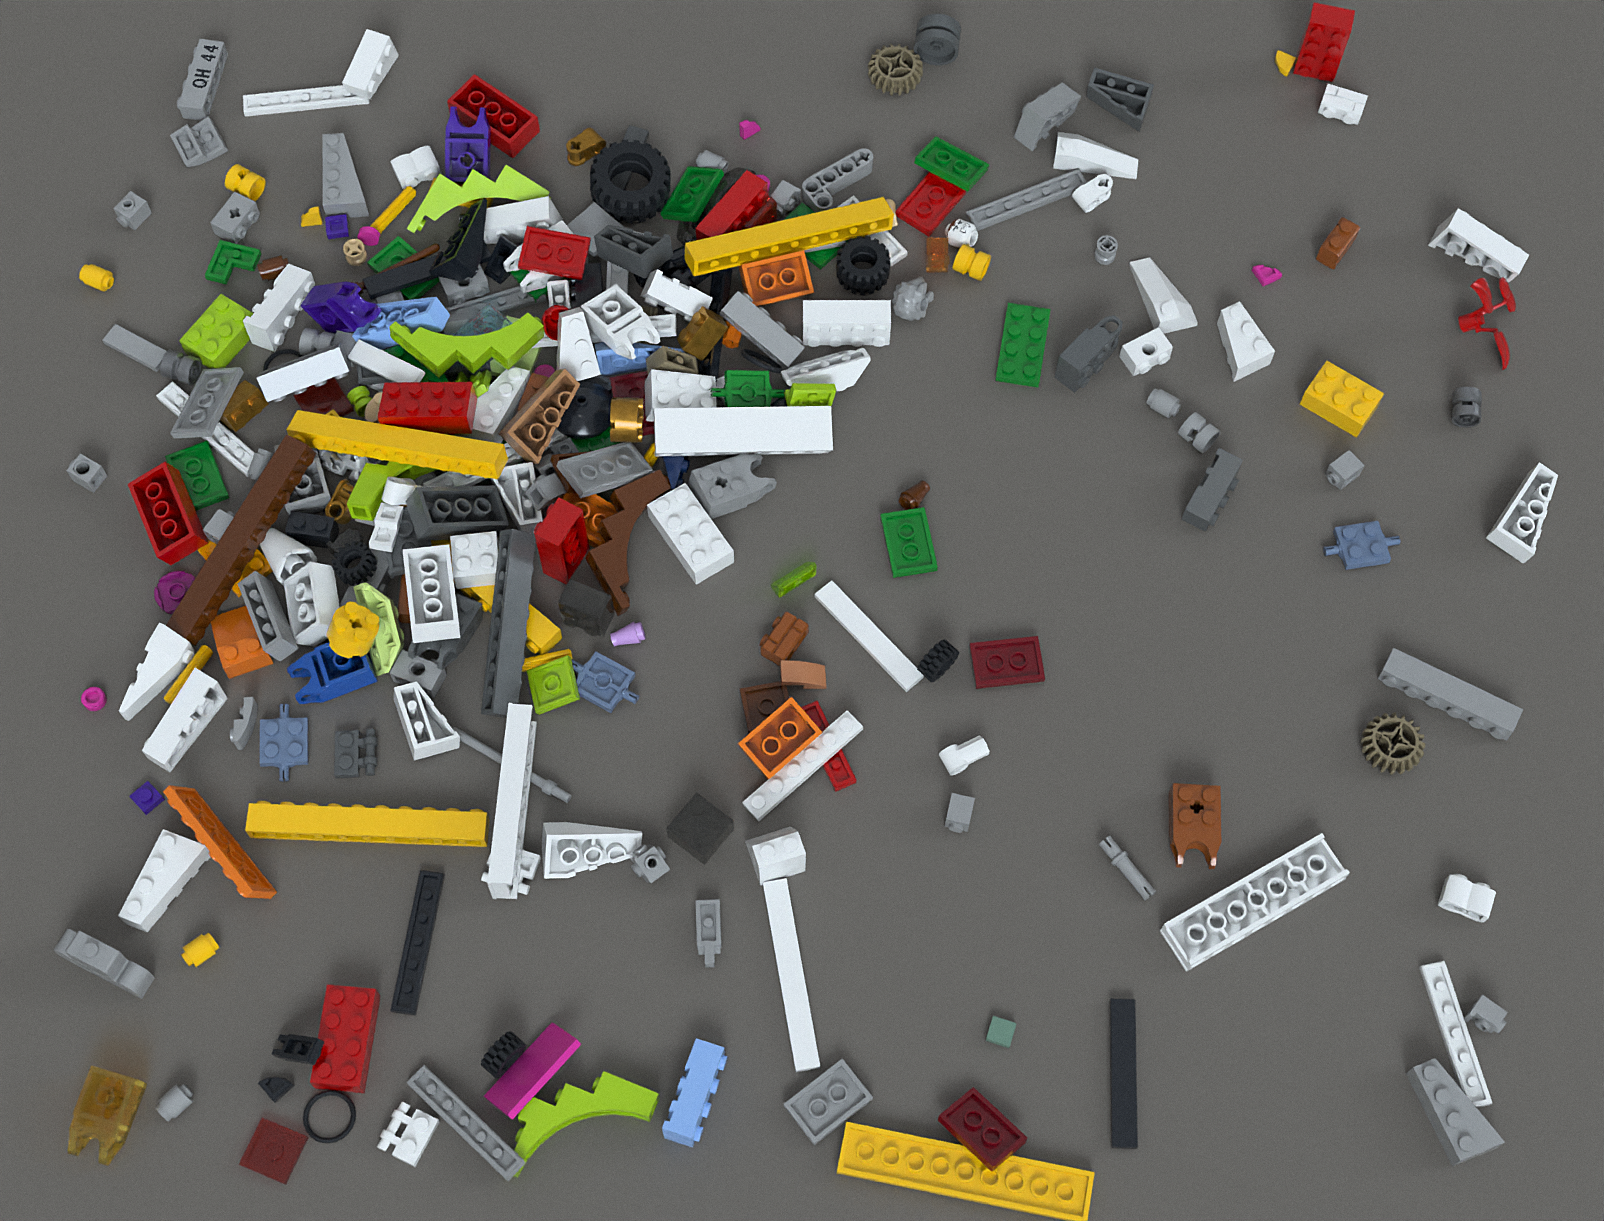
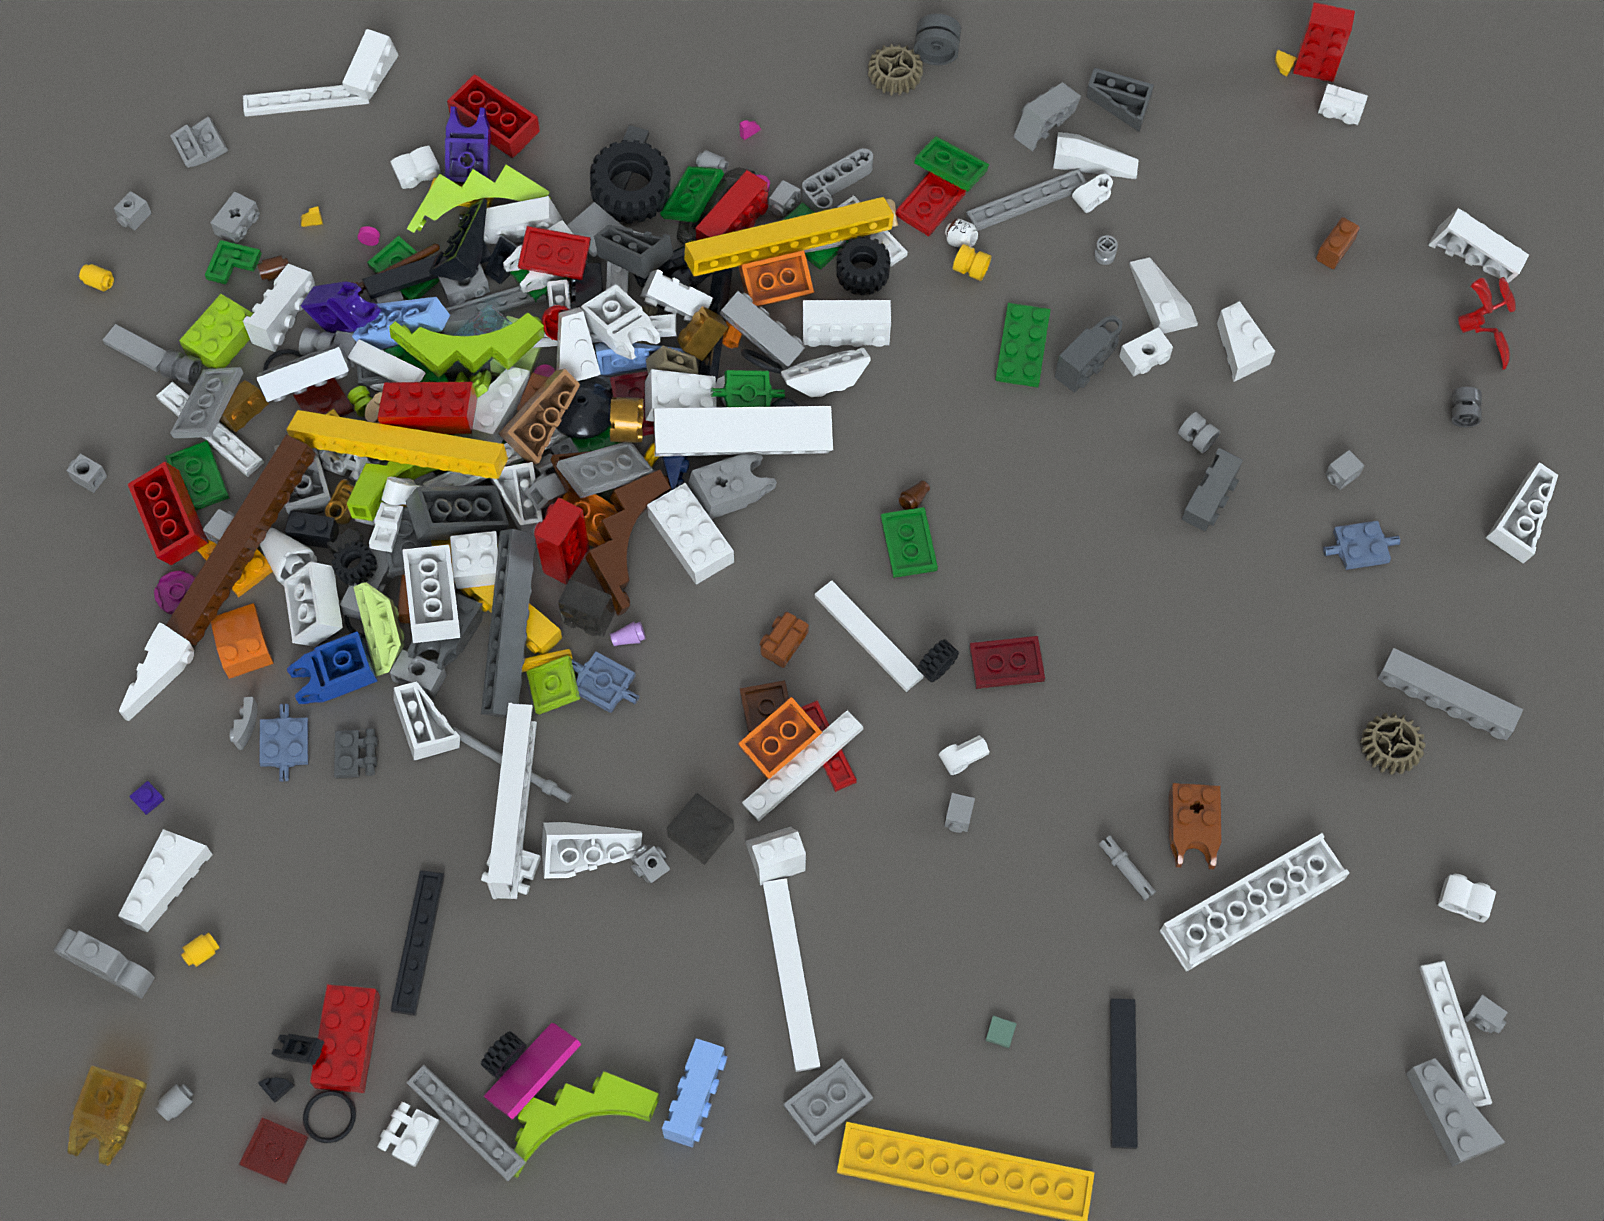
(93, 698): dark pink tile -> none
(184, 720): white wedge -> none
(198, 662): yellow axle -> none
(202, 79): light grey brick -> none
(219, 842): orange plate -> none
(245, 182): yellow wheel -> none
(259, 463): light grey brick -> none
(267, 616): light grey brick -> none
(337, 226): dark purple plate -> none
(340, 182): light grey wedge -> none
(352, 247): tan wheel -> none
(352, 630): yellow brick -> none
(367, 824): yellow brick -> none
(394, 209): yellow axle -> none
(584, 147): pearl gold piece -> none
(708, 929): light grey hinge -> none
(766, 214): clear red plate -> none
(794, 579): clear neon green slope -> none
(803, 673): nougat slope -> none
(810, 394): lime bracket -> none
(911, 299): light grey animal -> none
(937, 255): clear orange brick -> none
(982, 1129): dark red plate -> none
(1163, 403): light grey brick -> none
(1266, 275): dark pink tile -> none
(1341, 398): yellow brick -> none

